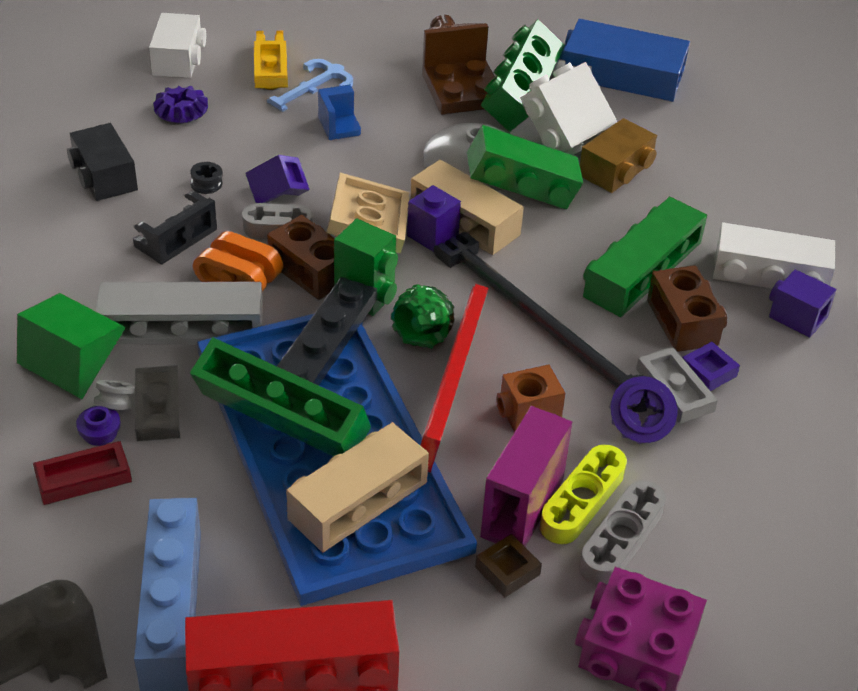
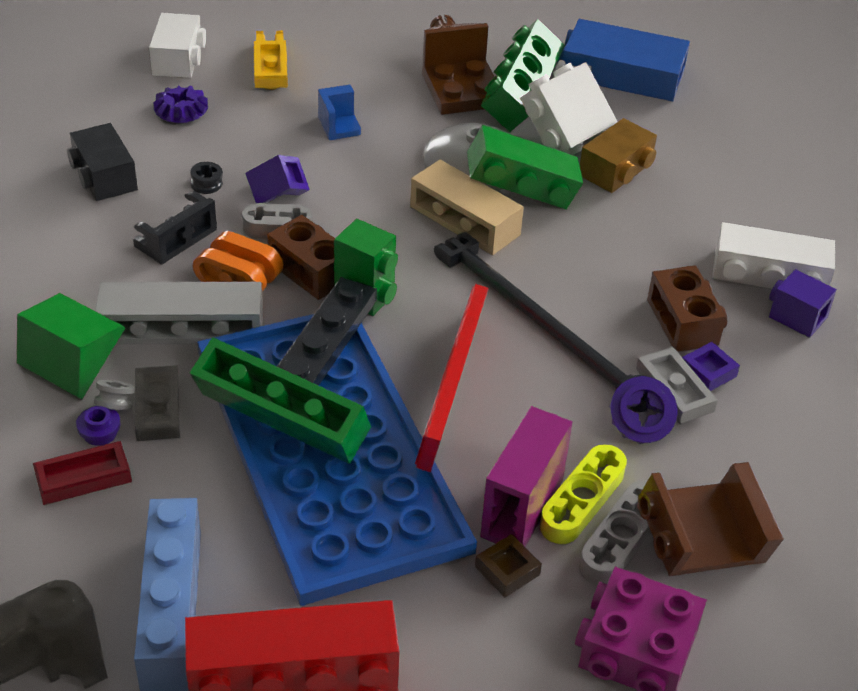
(332, 71): light blue piece -> none
(356, 486): tan brick -> none
(371, 203): tan plate -> none
(423, 316): green piece -> none
(433, 217): dark purple brick -> none
(529, 388): dark orange brick -> none
(655, 244): green brick -> none
(710, 523): none -> reddish brown panel

